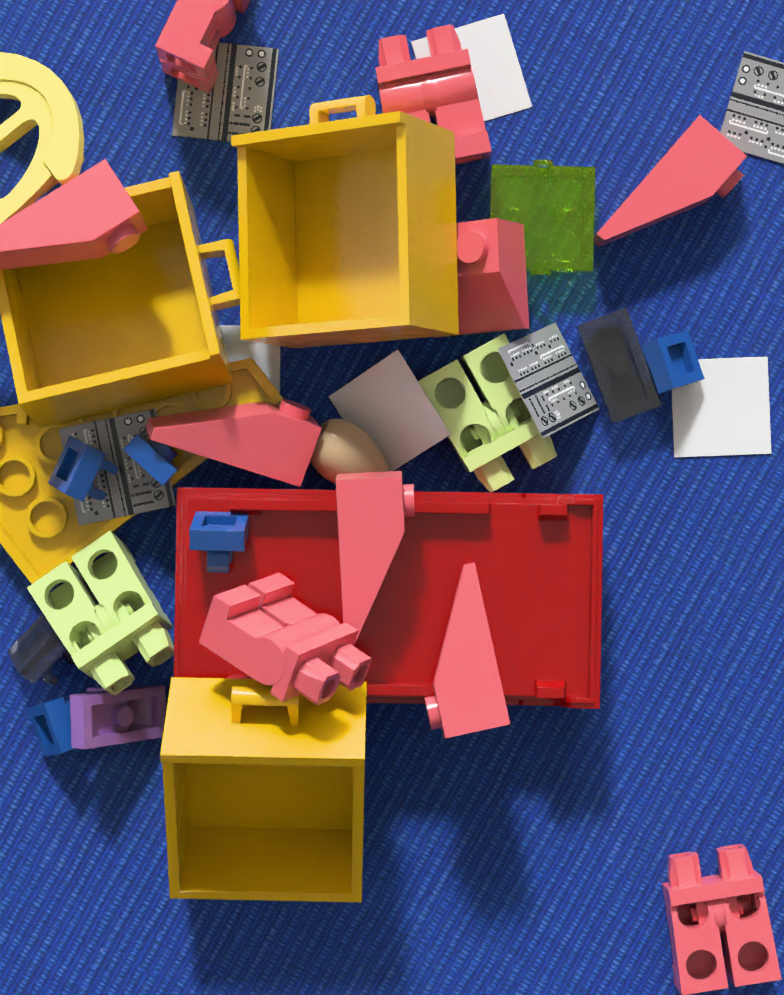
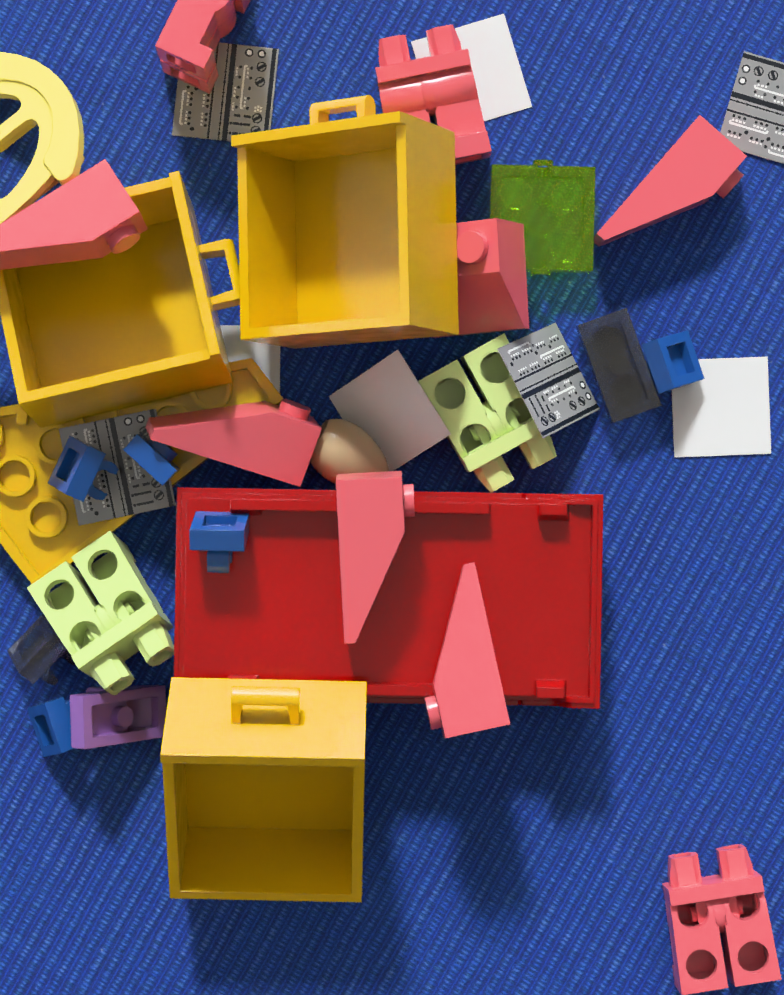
(283, 641): coral hips -> none

